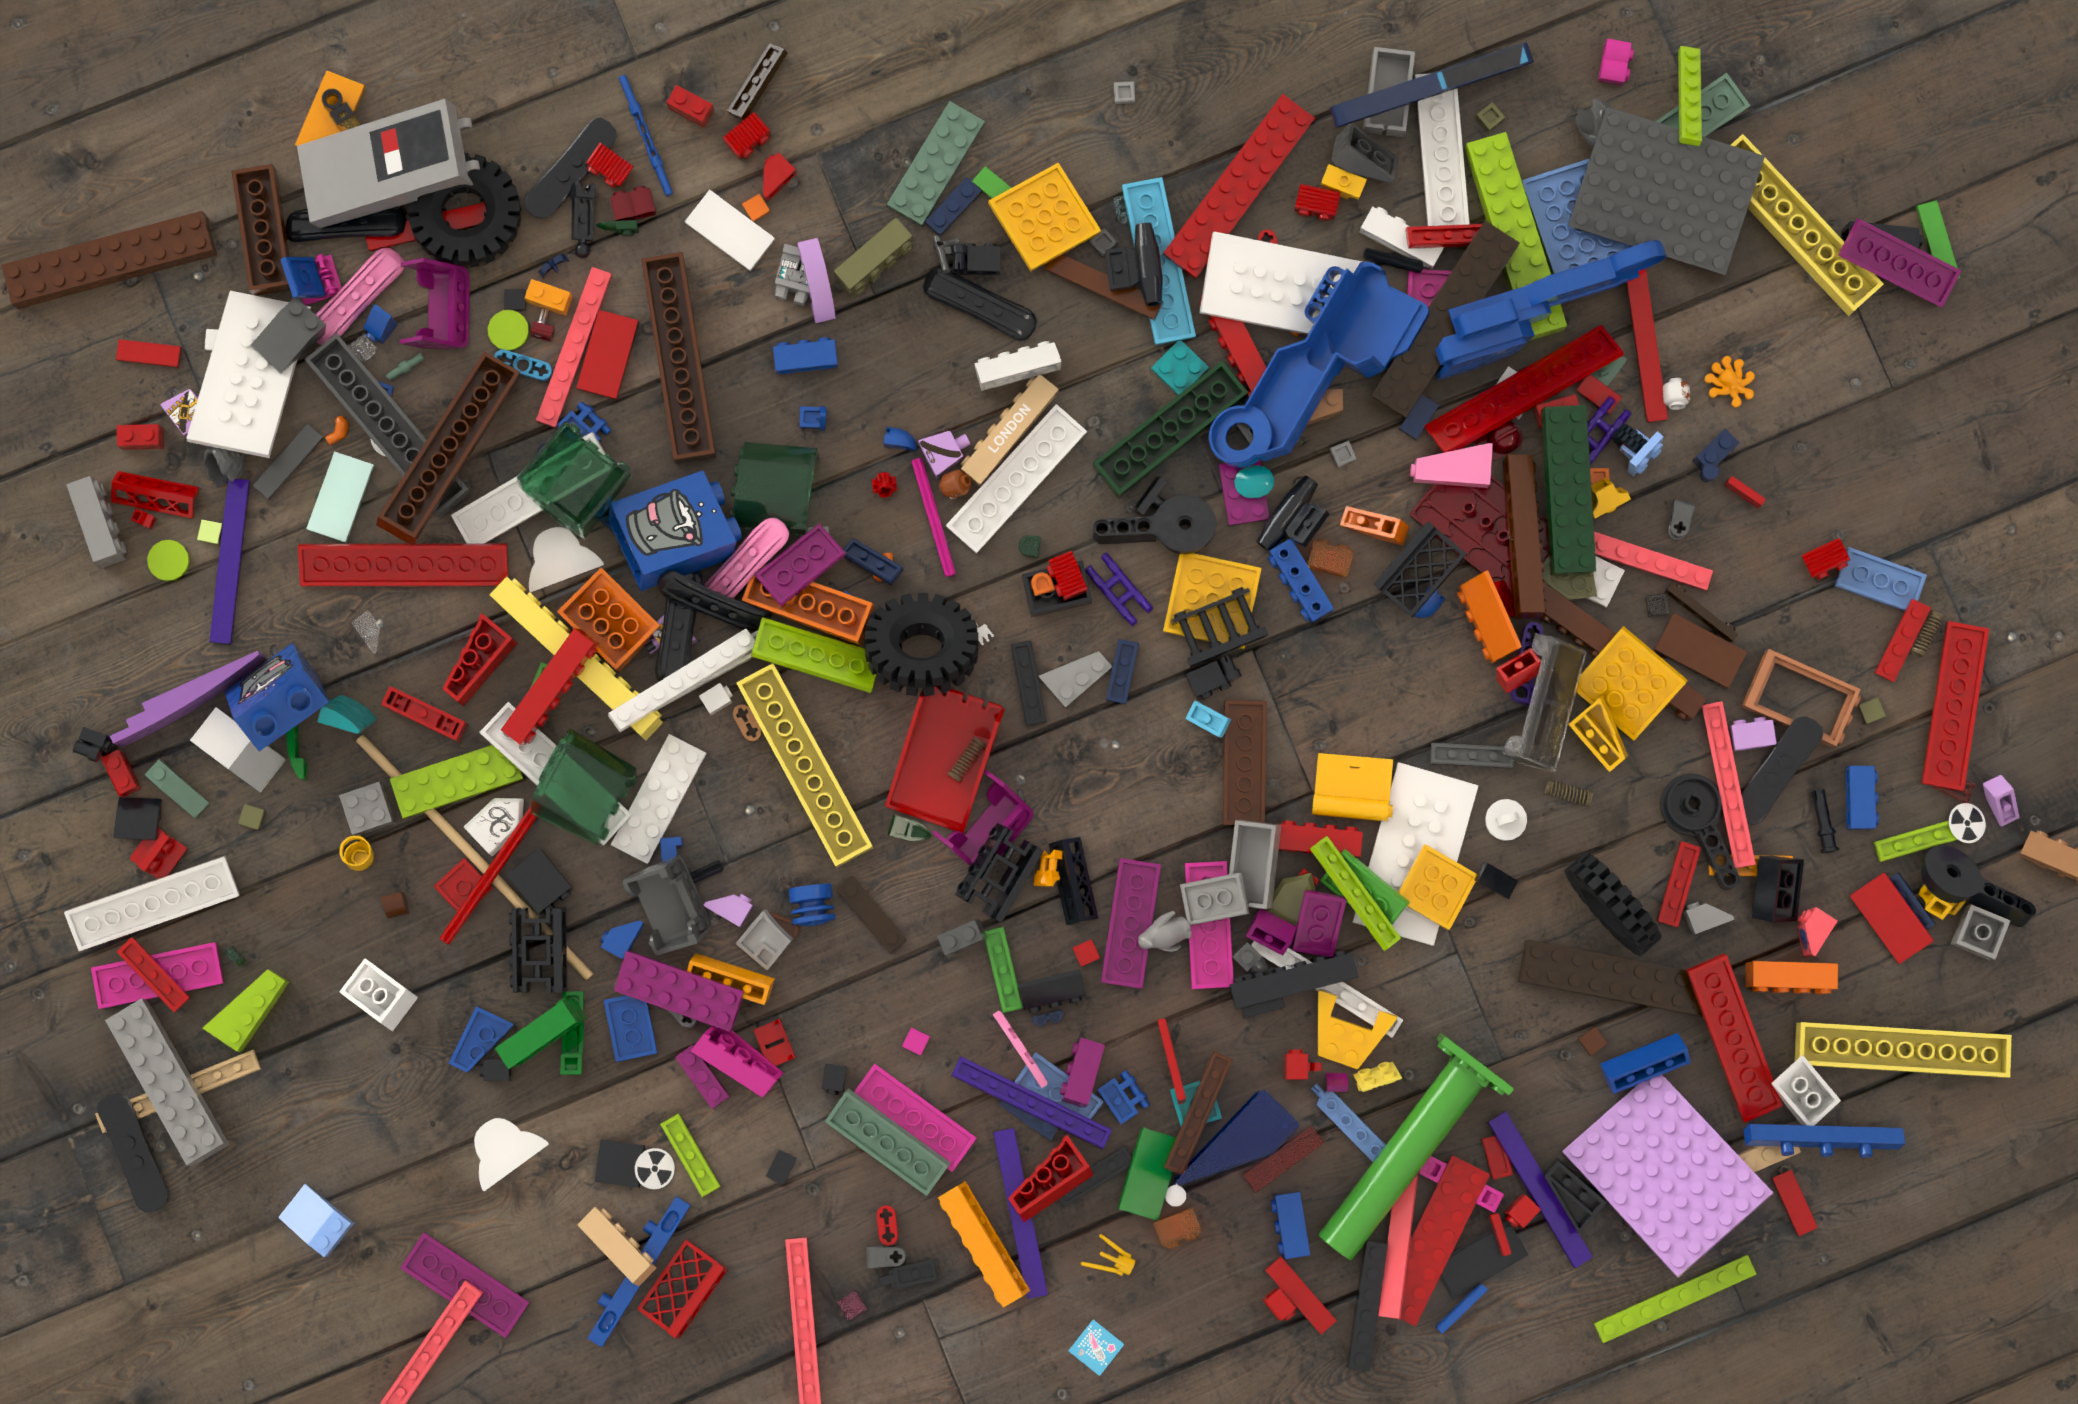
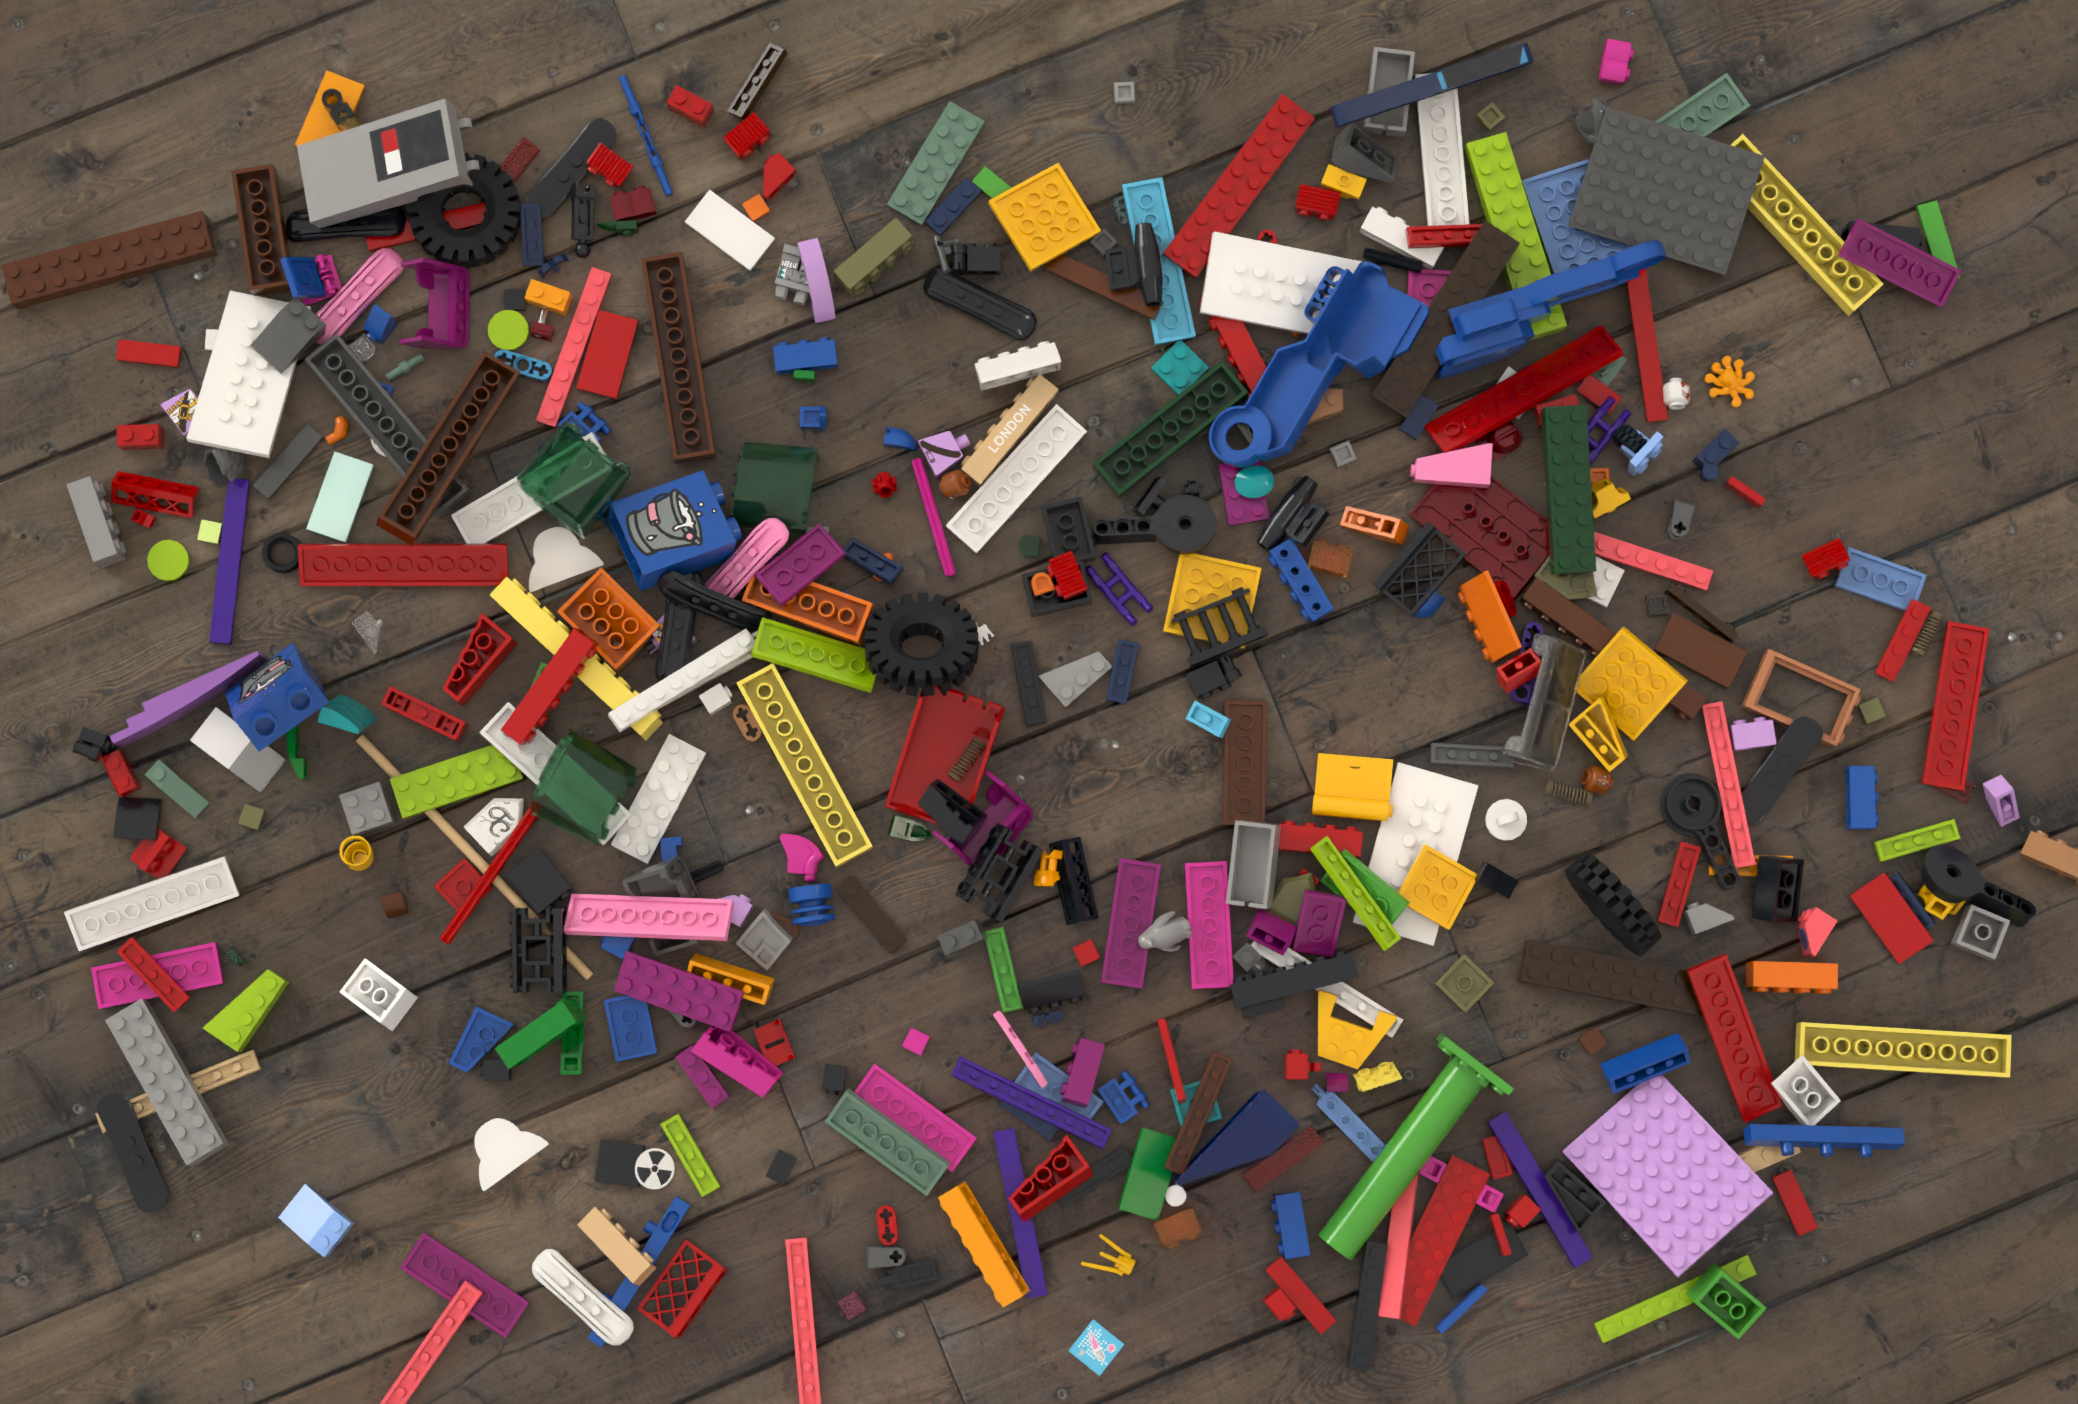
(266, 552): none -> black tyre
(519, 158): none -> clear red tile
(532, 234): none -> dark blue tile
(582, 1297): none -> white piece
(649, 917): none -> bright pink plate
(801, 855): none -> dark pink arm
(804, 376): none -> green tile
(952, 812): none -> black wedge
(1068, 529): none -> black brick
(1191, 488): none -> black plate
(1214, 899): light grey tile -> none
(1464, 983): none -> olive plate
(1524, 536): reddish brown brick -> none
(1597, 780): none -> dark orange head
(1689, 96): lime plate -> none
(1726, 1300): none -> bright green brick
(1825, 830): black pin -> none
(1967, 823): white sticker -> none

